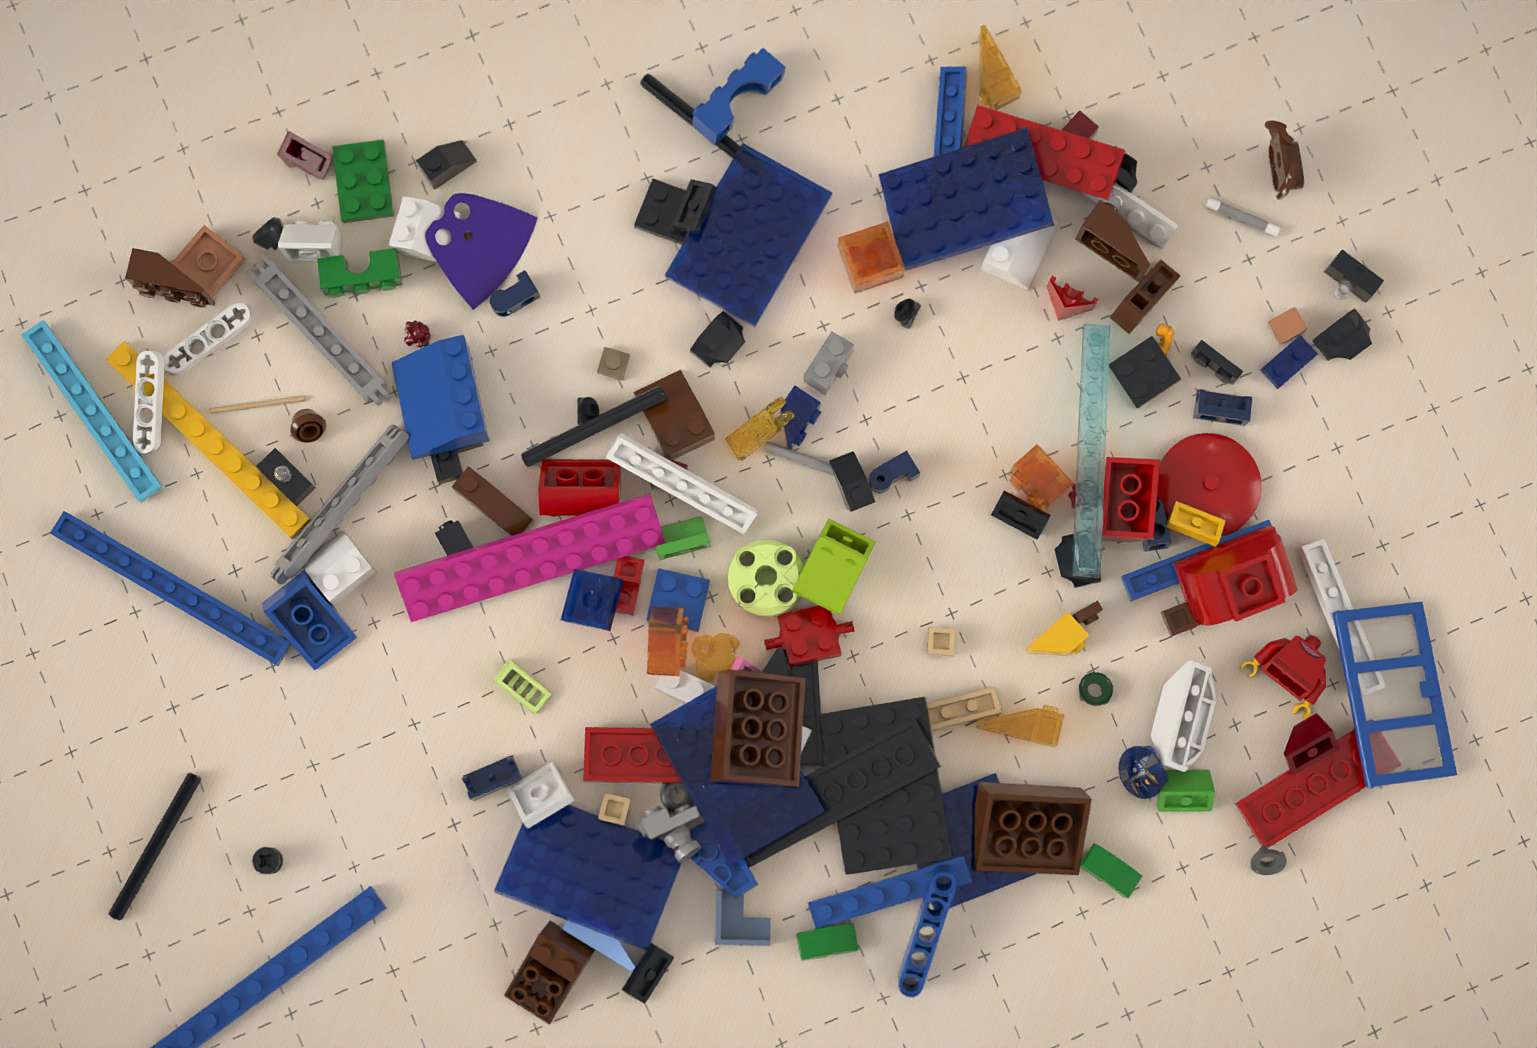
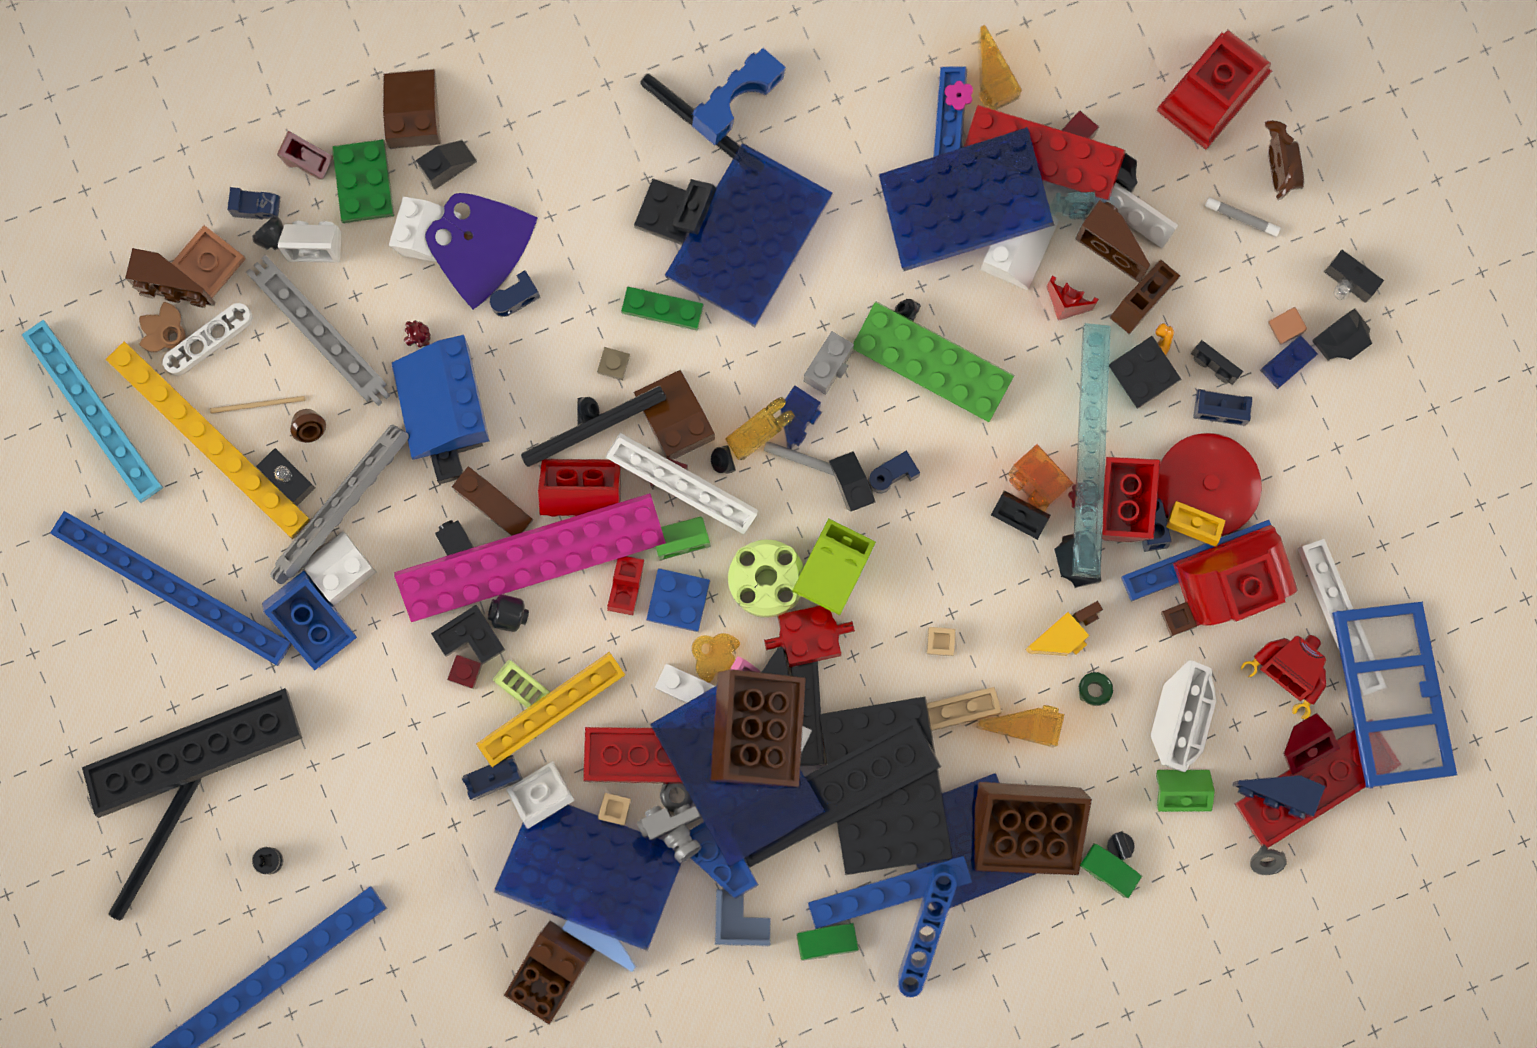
(144, 401): white beam -> none
(160, 327): none -> medium nougat plate
(191, 753): none -> black plate
(253, 204): none -> dark blue leg
(382, 273): green arch -> none
(411, 109): none -> reddish brown slope
(464, 671): none -> dark red plate
(469, 628): none -> black plate
(507, 613): none -> black head
(550, 709): none -> yellow plate
(592, 600): clear blue plate -> none
(648, 973): black plate -> none
(662, 308): none -> green plate
(667, 641): clear orange brick -> none
(719, 340): black slope -> none
(722, 460): none -> black plate
(871, 257): clear orange brick -> none
(932, 361): none -> bright green plate
(953, 91): none -> dark pink plant
(1074, 205): none -> clear light blue plate
(1121, 845): none -> black plate
(1142, 772): clear blue dish -> none
(1215, 88): none -> red container
(1291, 792): none -> dark blue slope

